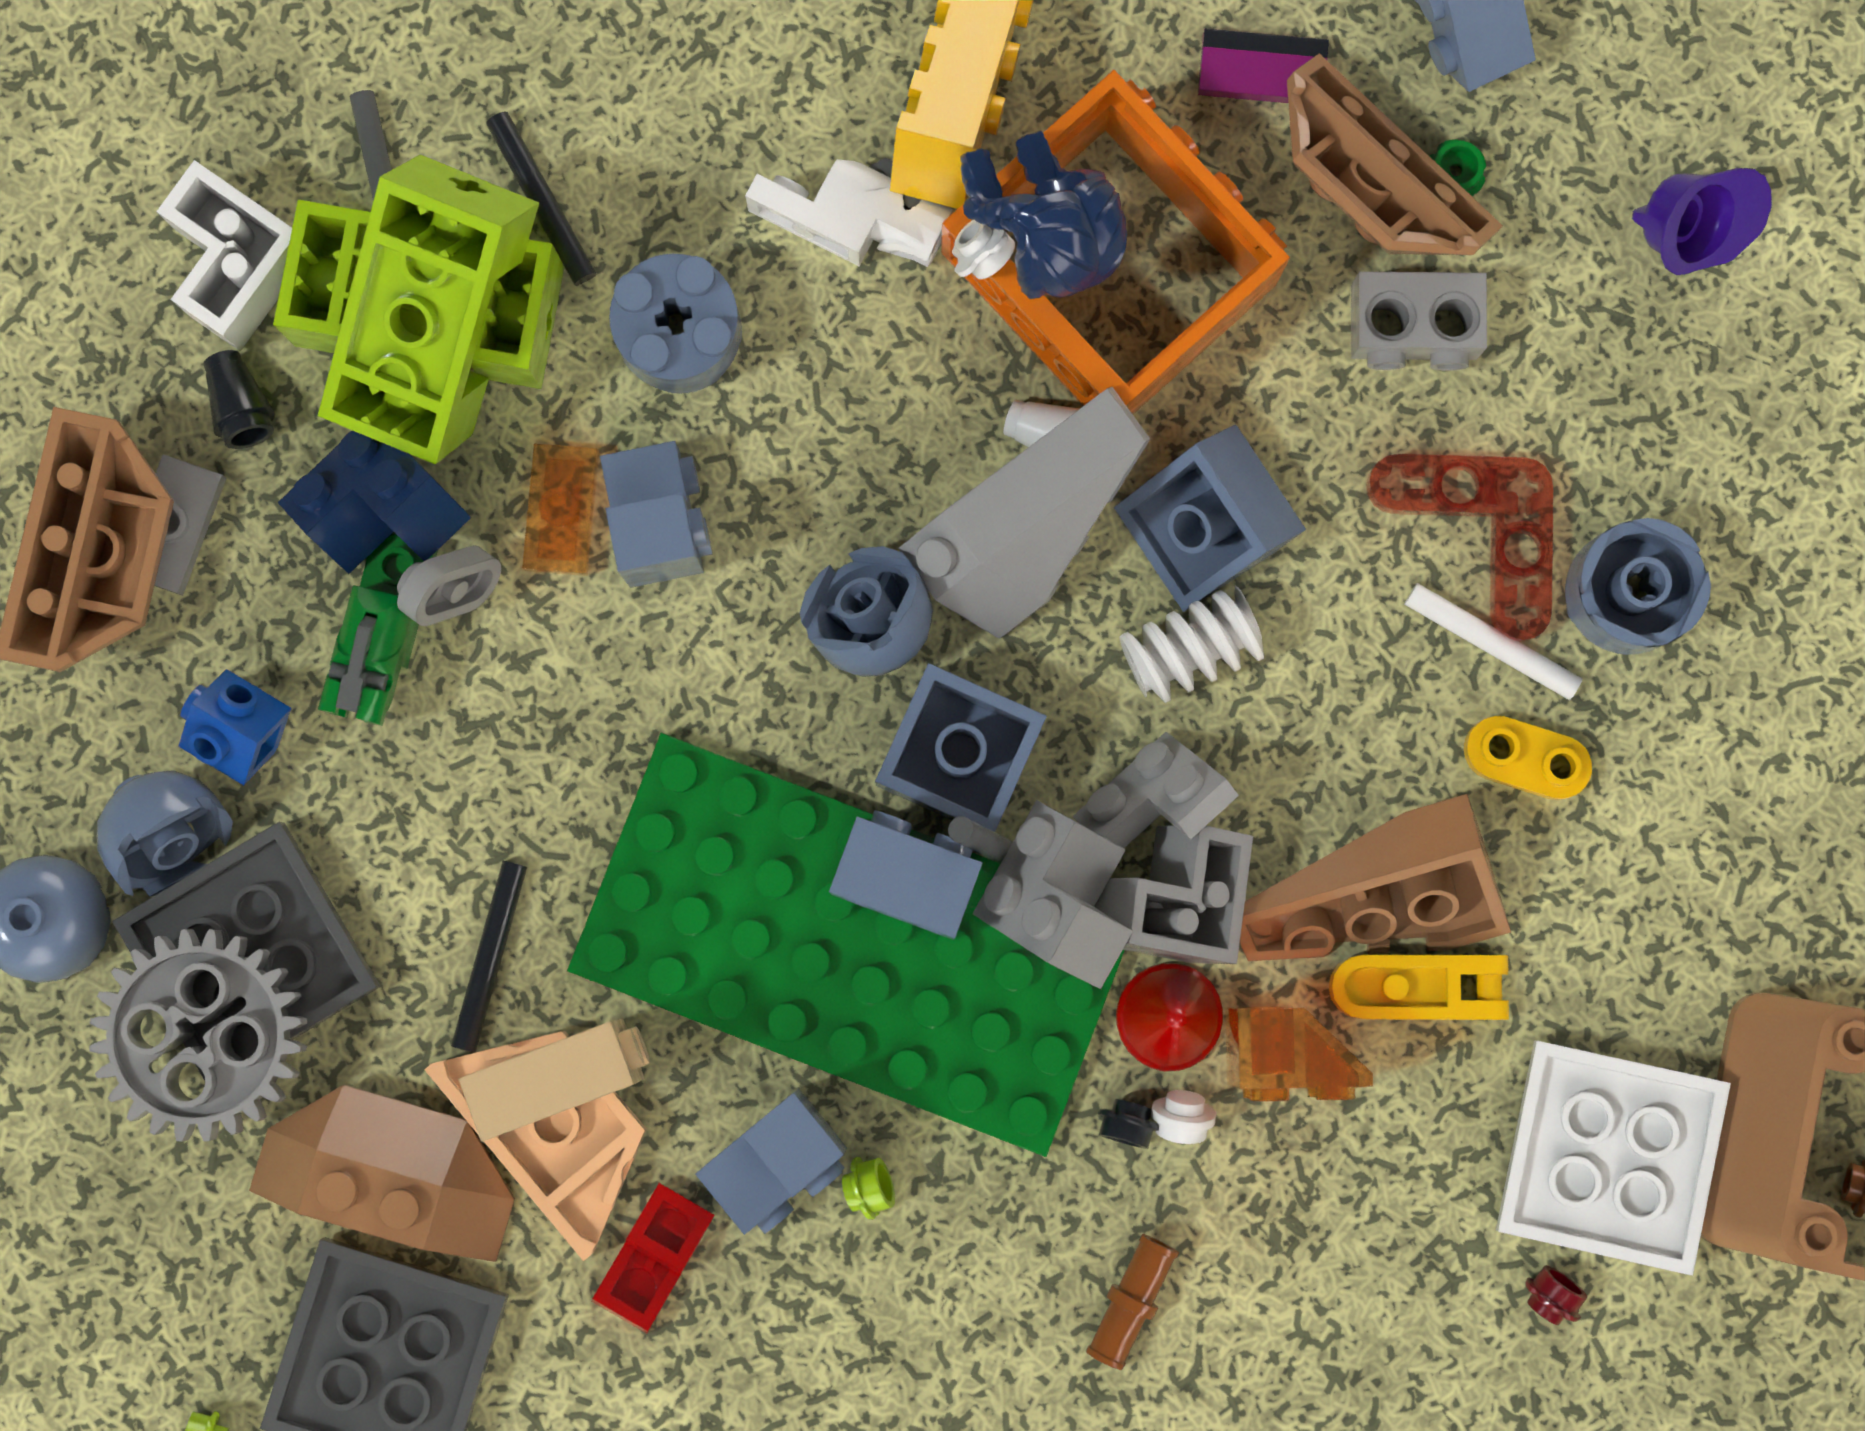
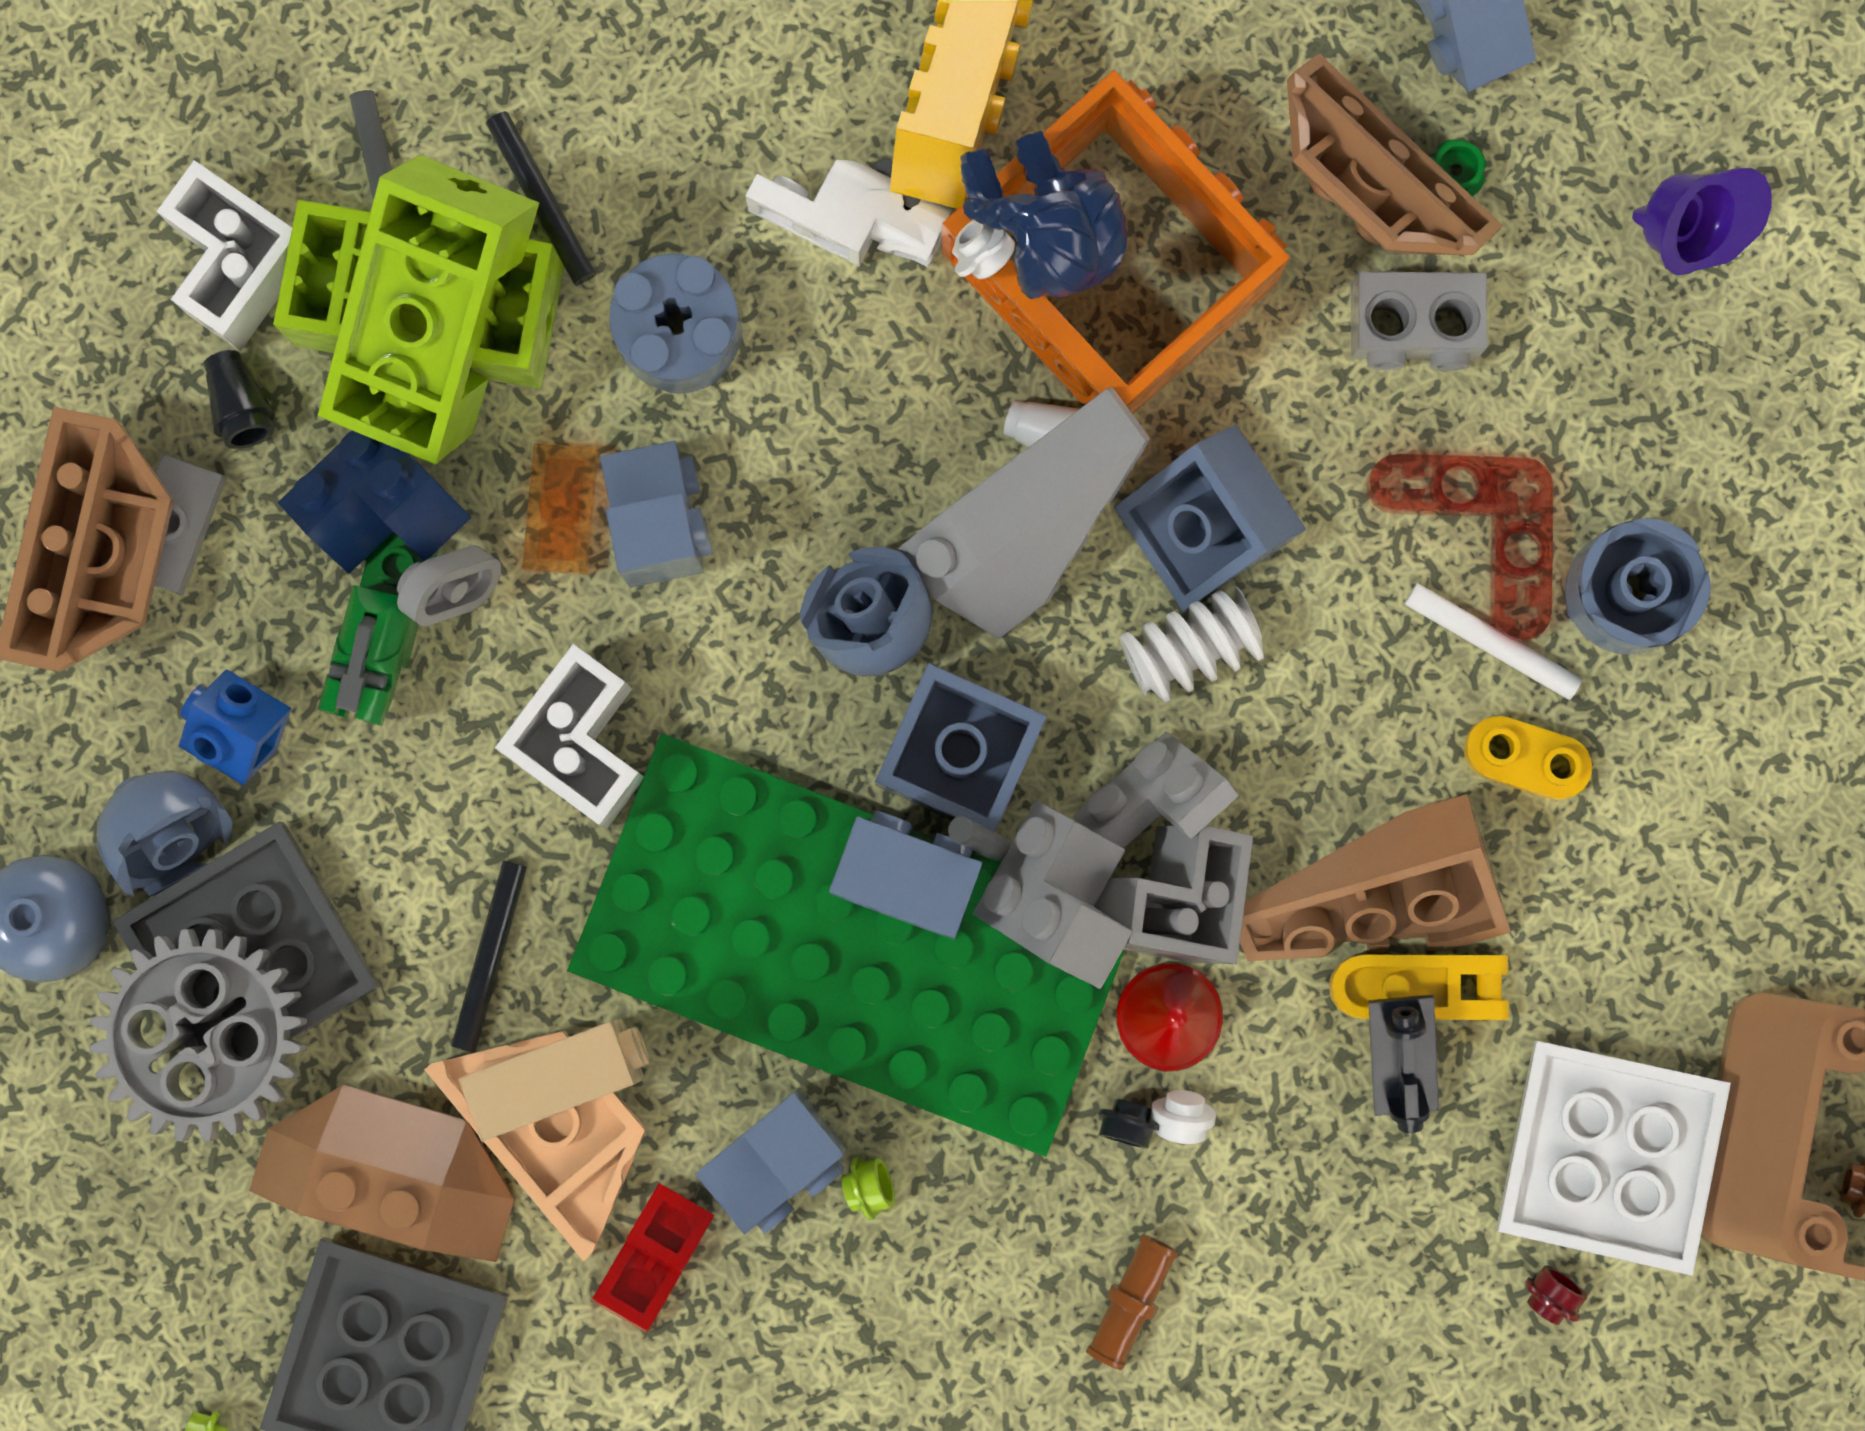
(558, 736): none -> white brick
(1253, 63): magenta tile -> none
(1285, 1050): clear orange slope -> none
(1404, 1059): none -> hinge

